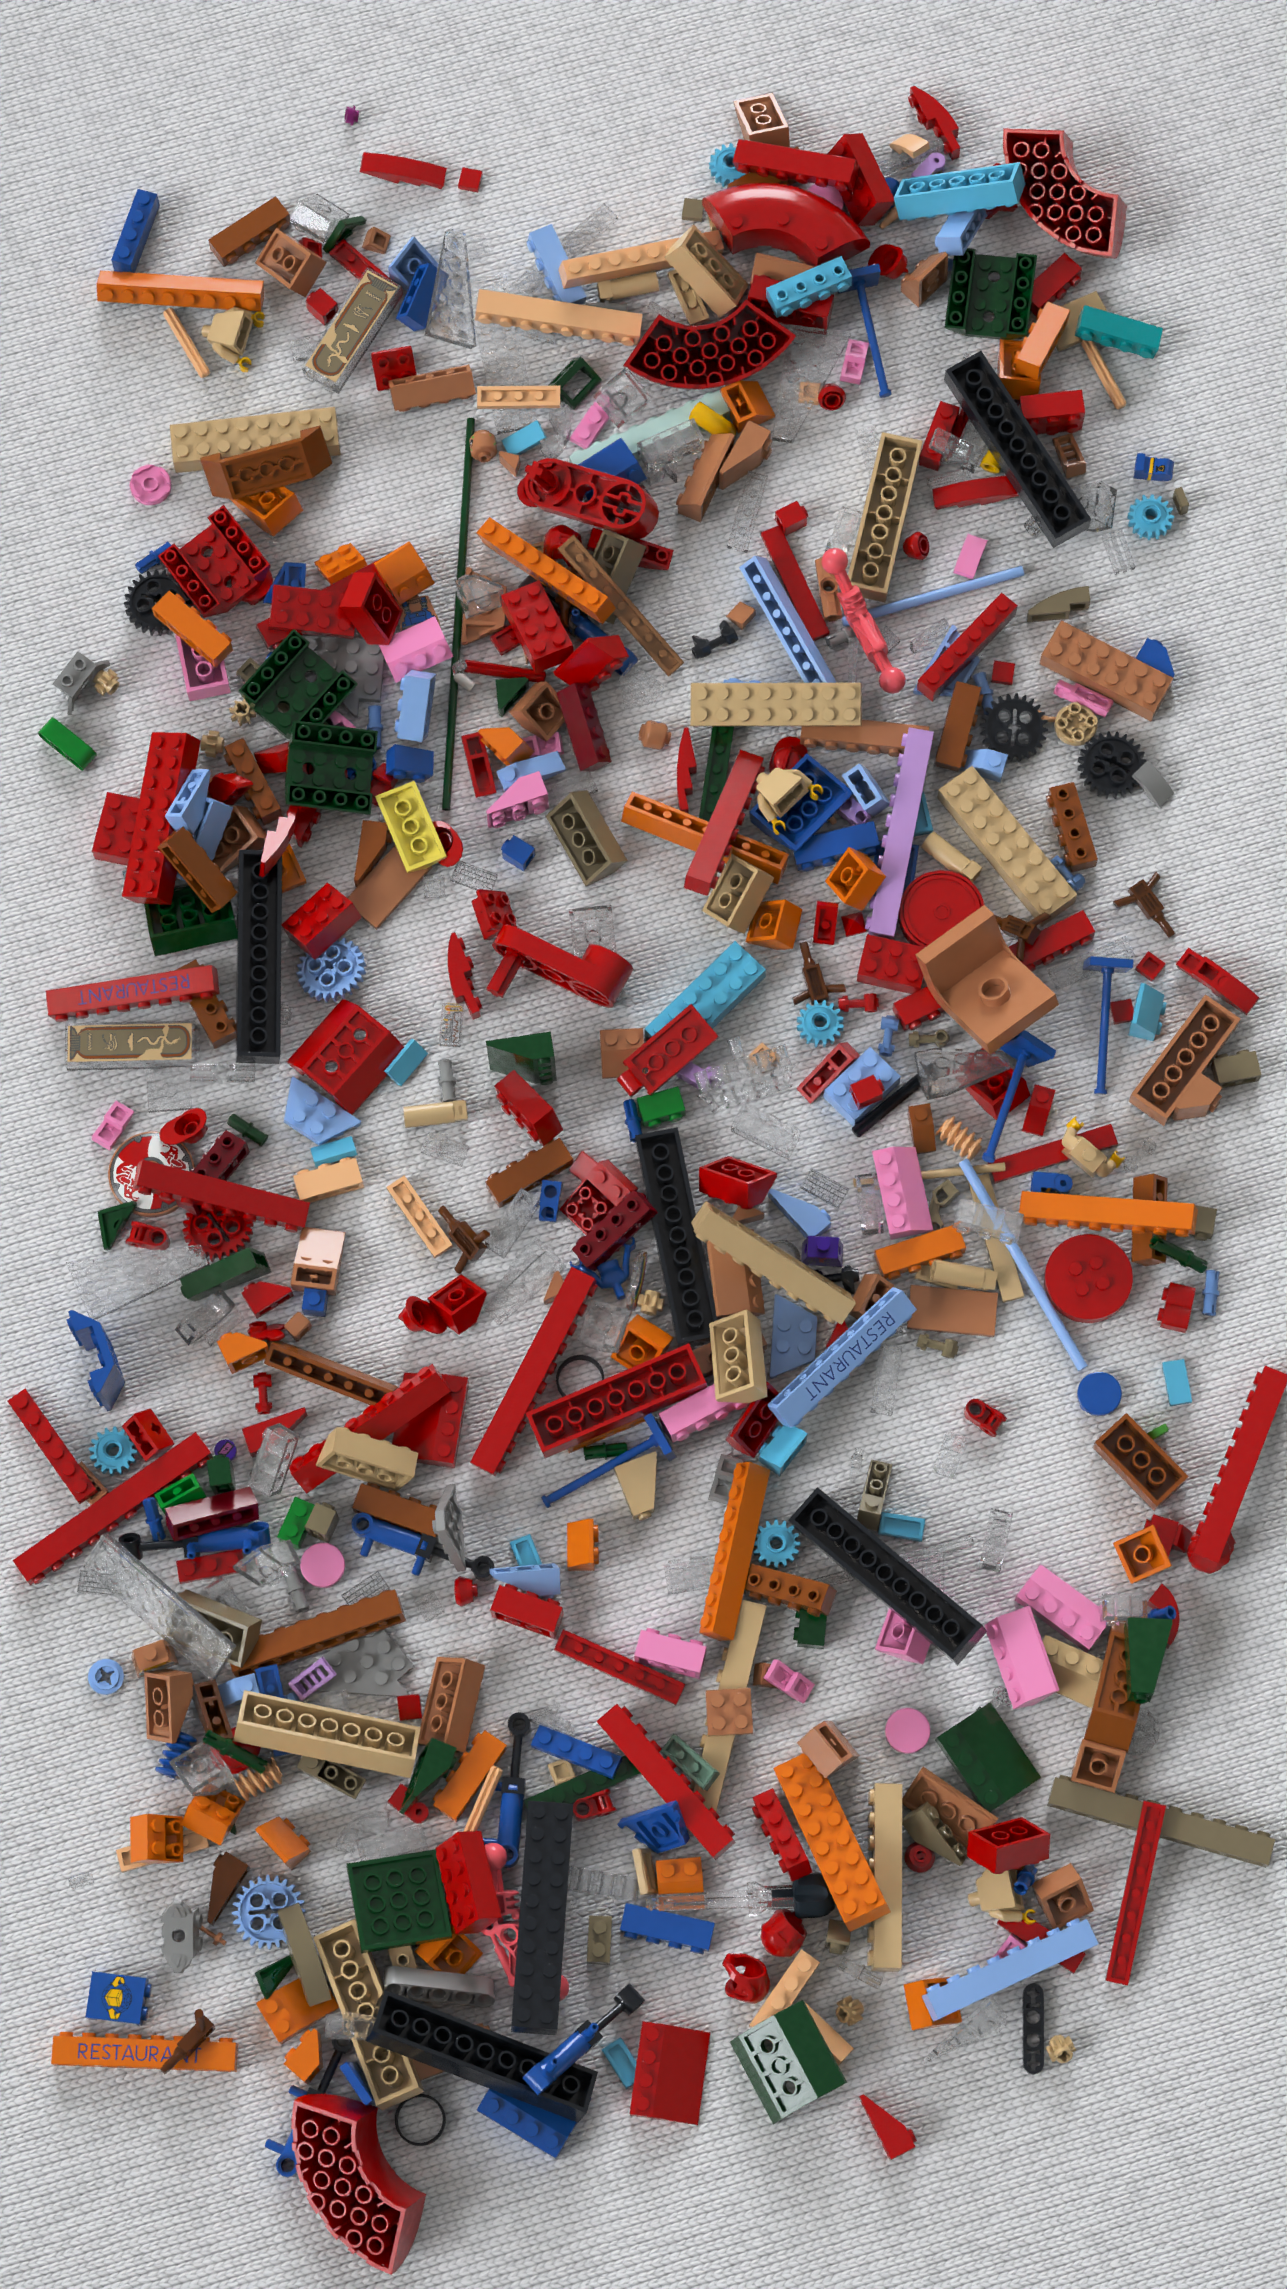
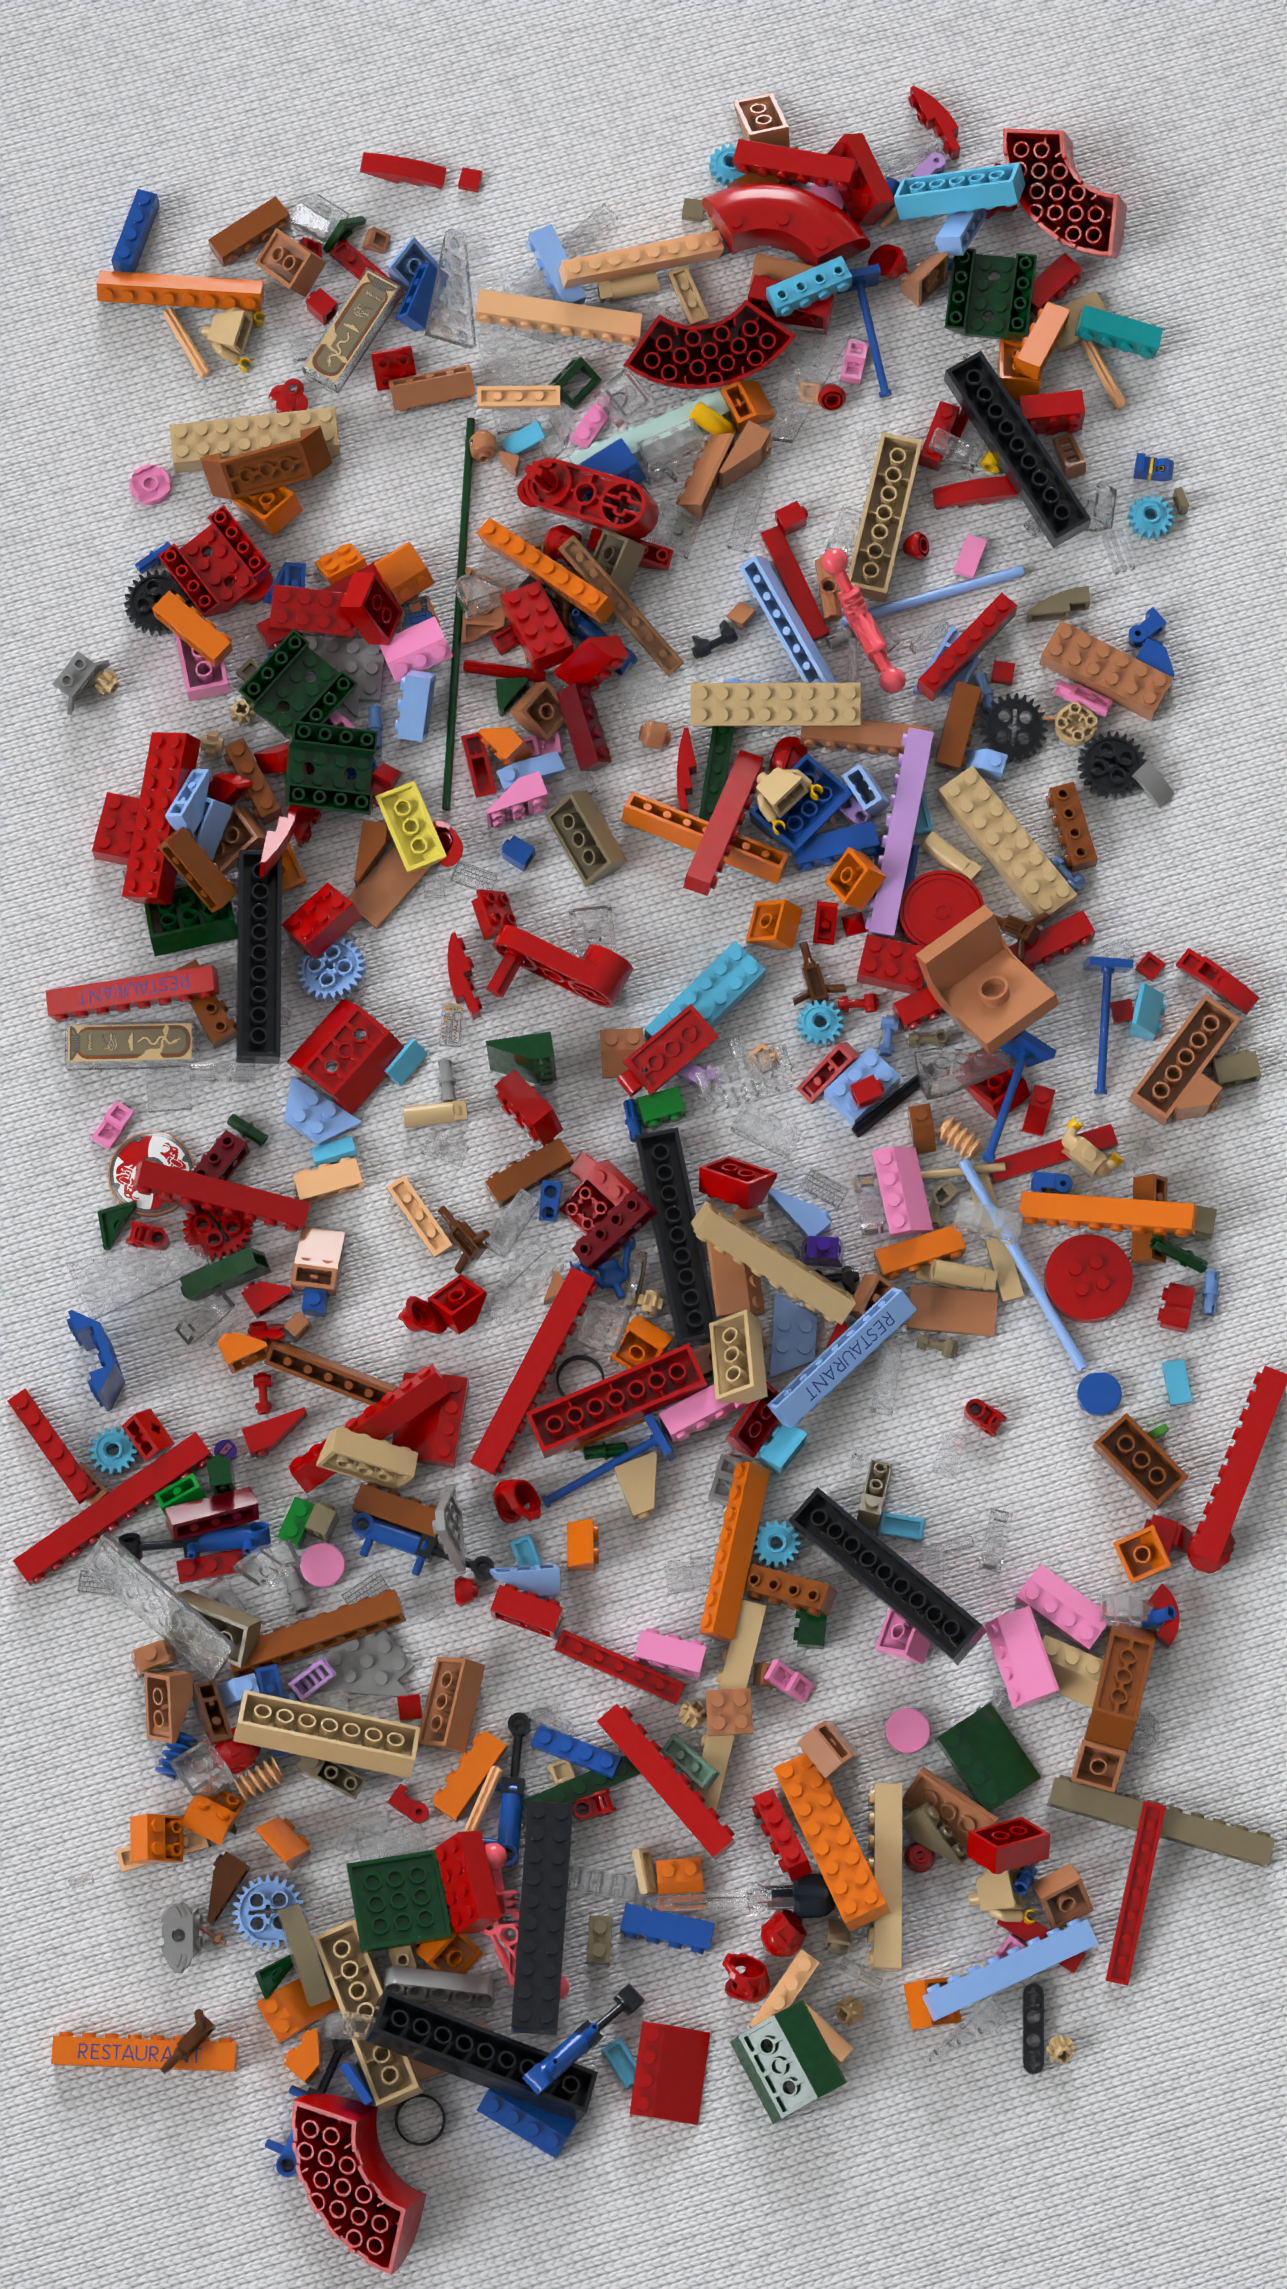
(67, 743): green beam -> none
(95, 1675): light blue gear -> none
(118, 1998): blue panel -> none
(153, 1518): blue axle -> none
(186, 1128): red piece -> none
(234, 1751): dark green pin -> none
(273, 1460): clear brick -> none
(289, 400): none -> red plate
(351, 115): magenta plate -> none
(409, 763): blue brick -> none
(430, 1768): dark green slope -> none
(459, 675): arm -> none
(512, 1496): none -> red helmet
(658, 1827): blue wing -> none
(675, 529): none -> clear slope
(692, 1714): none -> tan gear
(706, 271): tan slope -> none
(738, 894): tan slope -> none
(891, 2133): red slope -> none
(910, 144): light nougat slope -> none
(1144, 1654): dark green slope -> none
(1147, 629): none -> blue leg
(1147, 902): reddish brown piece -> none

